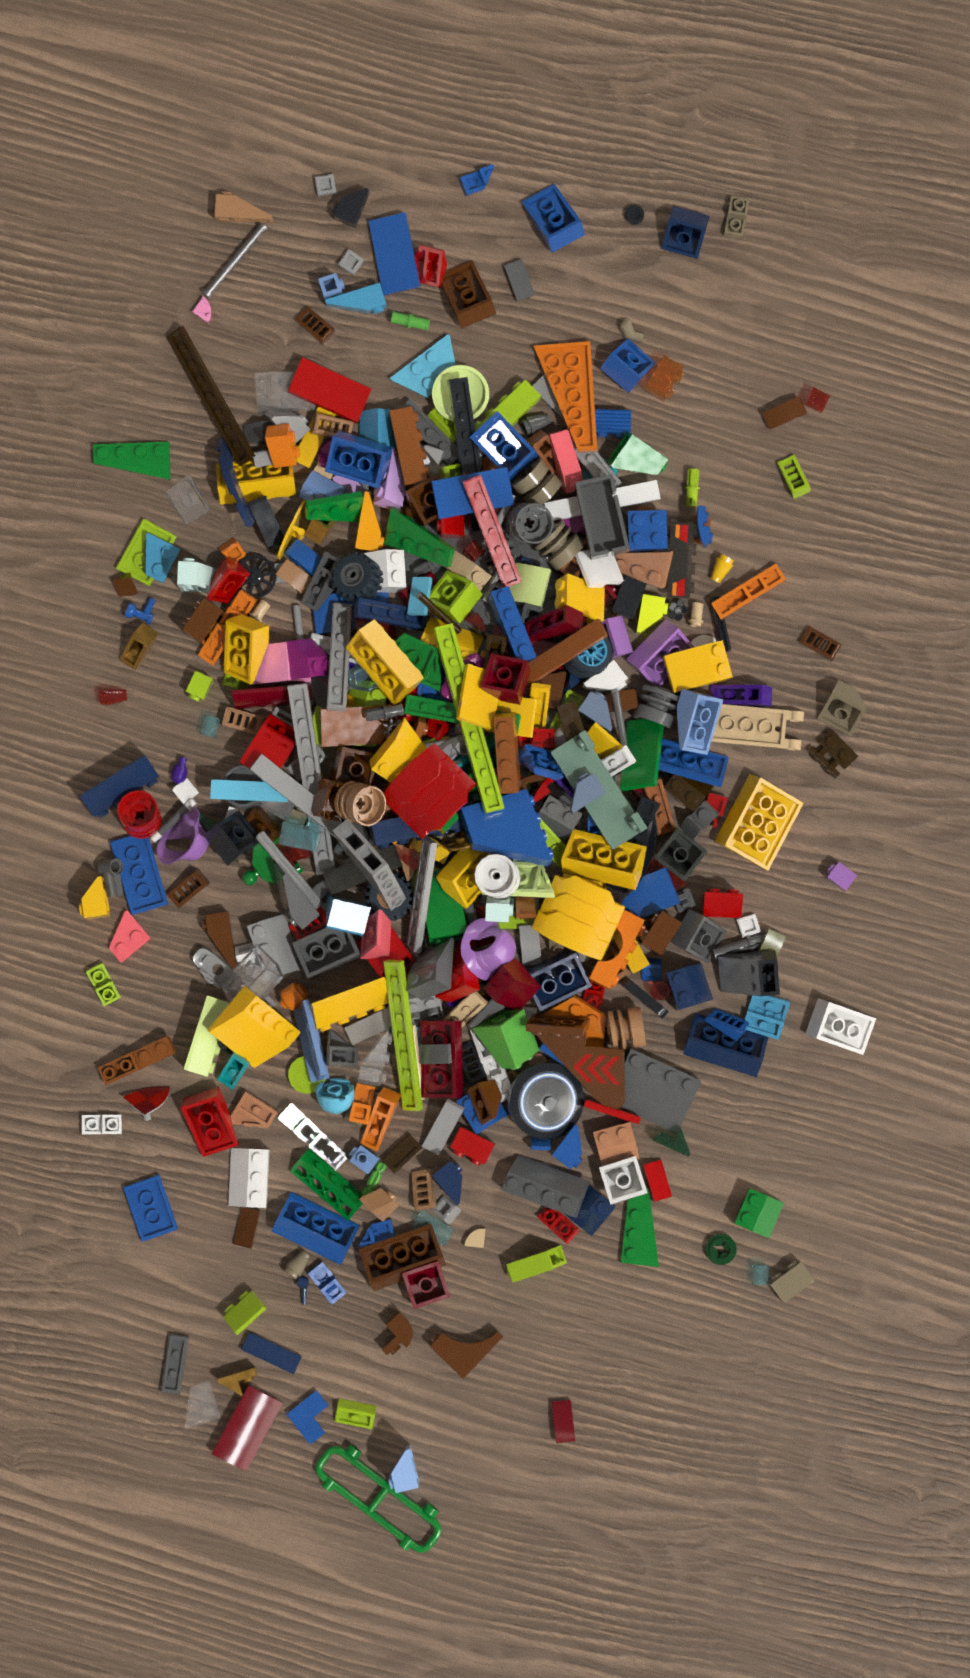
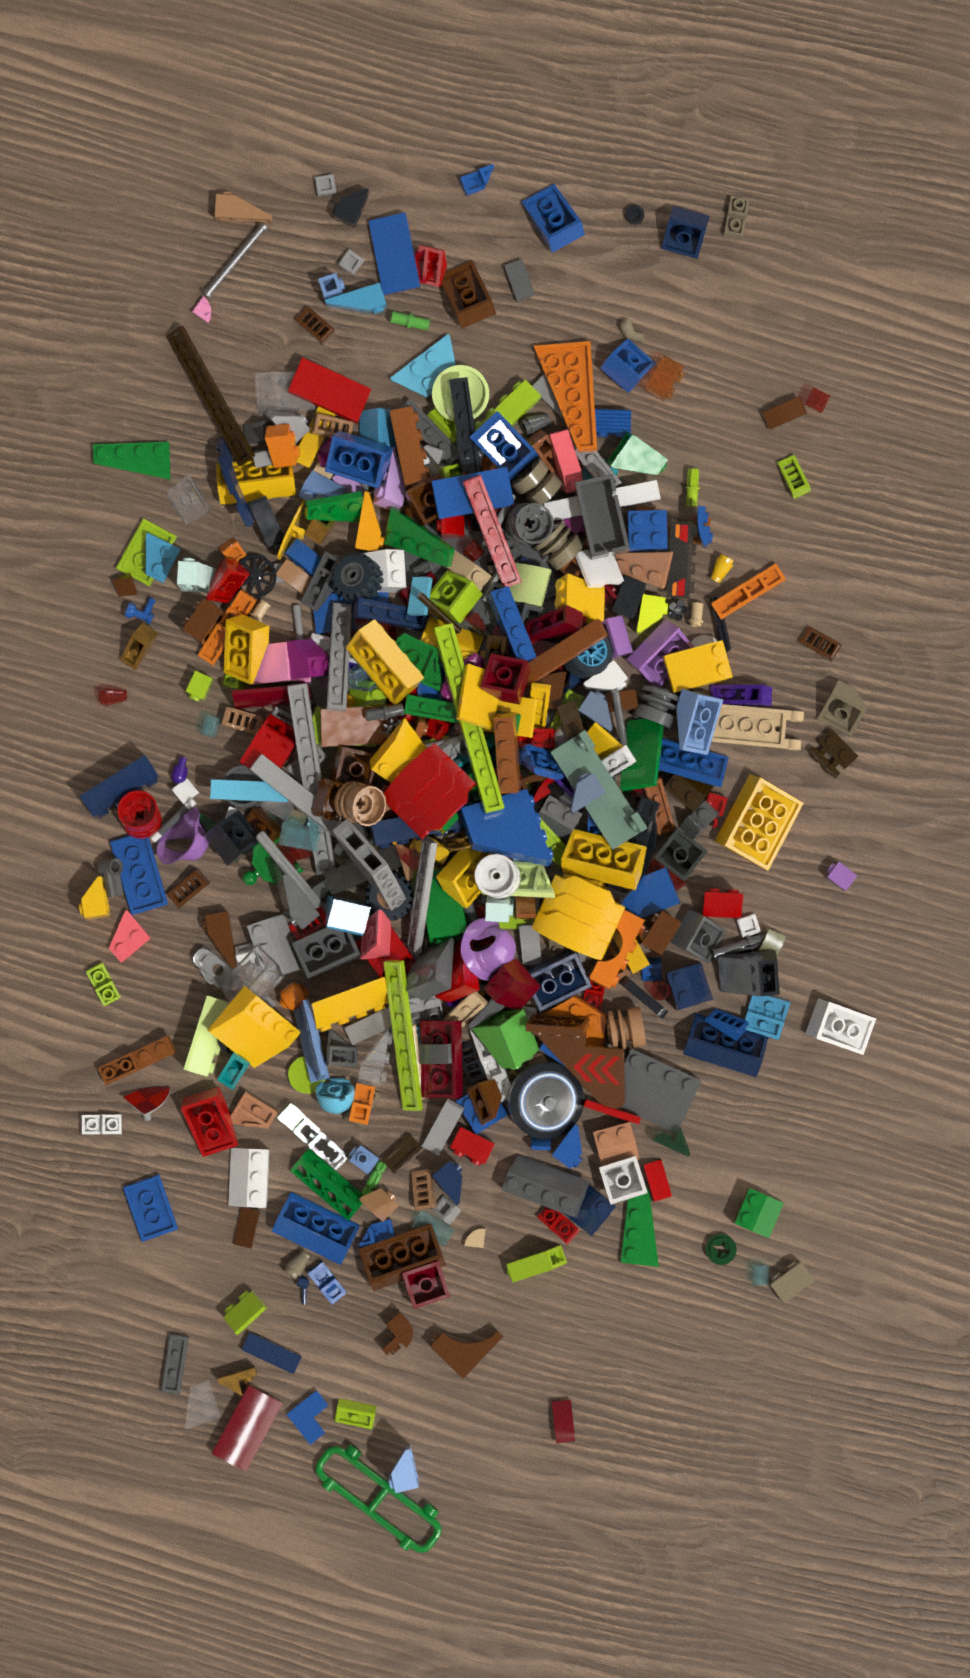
(380, 1118): orange slope -> none
(686, 900): dark grey tile -> none

